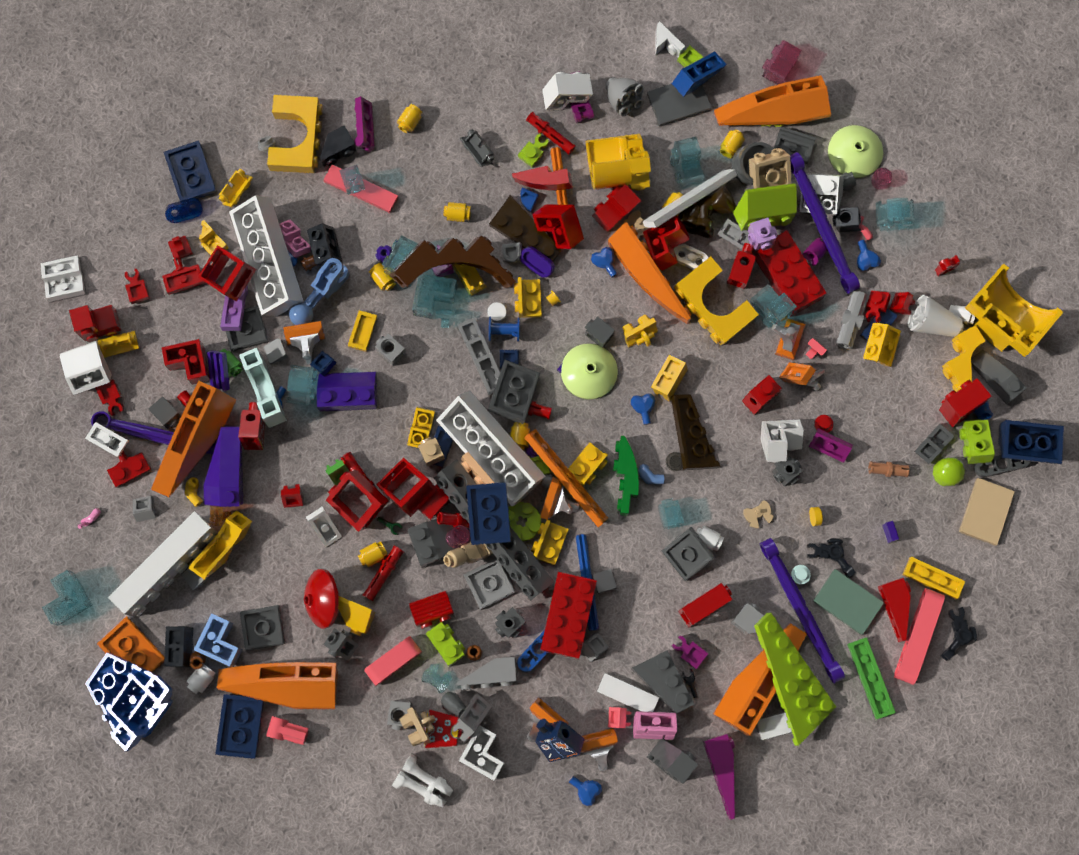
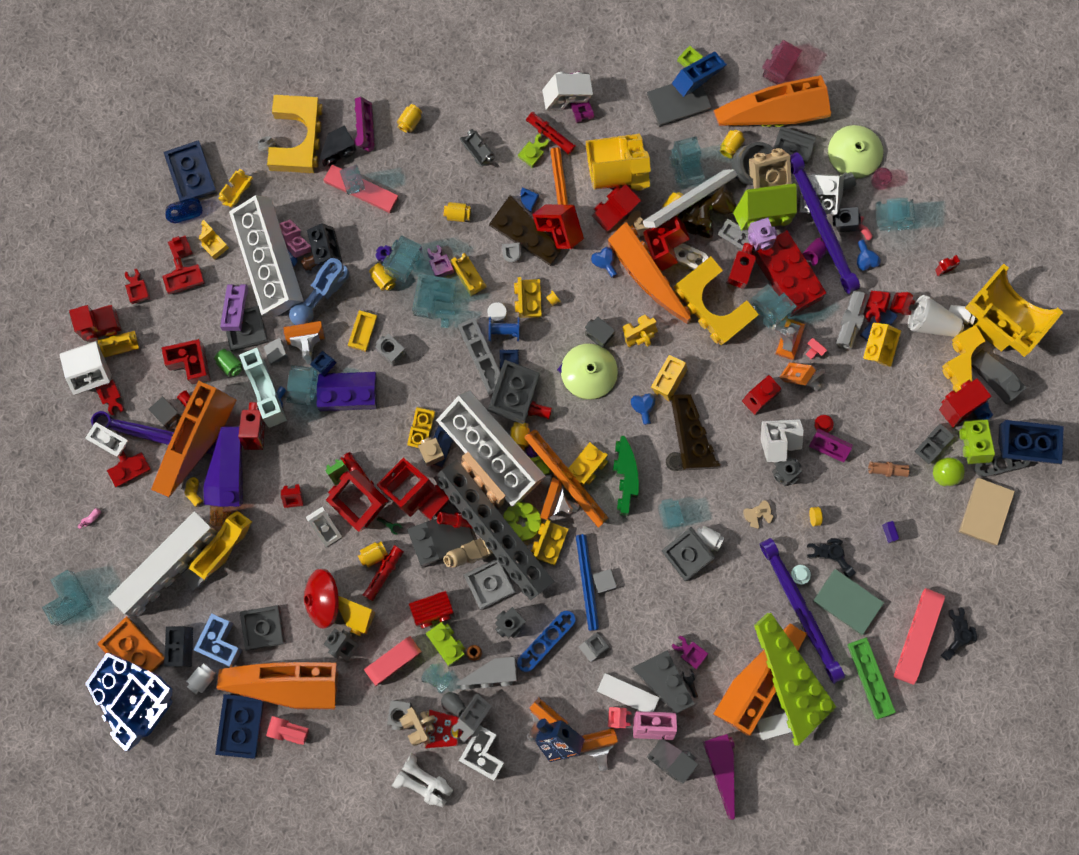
(63, 278): white slope -> none
(143, 508): light grey slope -> none
(196, 655): dark orange pin -> none
(218, 371): dark purple tile -> none
(237, 280): red window -> none
(462, 536): clear pink wheel -> none
(476, 255): reddish brown arch -> none
(488, 513): dark blue plate -> none
(537, 262): dark purple tile -> none
(544, 178): red slope -> none
(568, 615): red brick -> none
(586, 790): blue rock -> none
(624, 94): light grey piece -> none
(648, 477): medium blue arm -> none
(666, 38): white slope -> none
(705, 604): red window -> none
(747, 618): light grey slope -> none
(897, 604): red slope -> none
(933, 578): yellow plate -> none

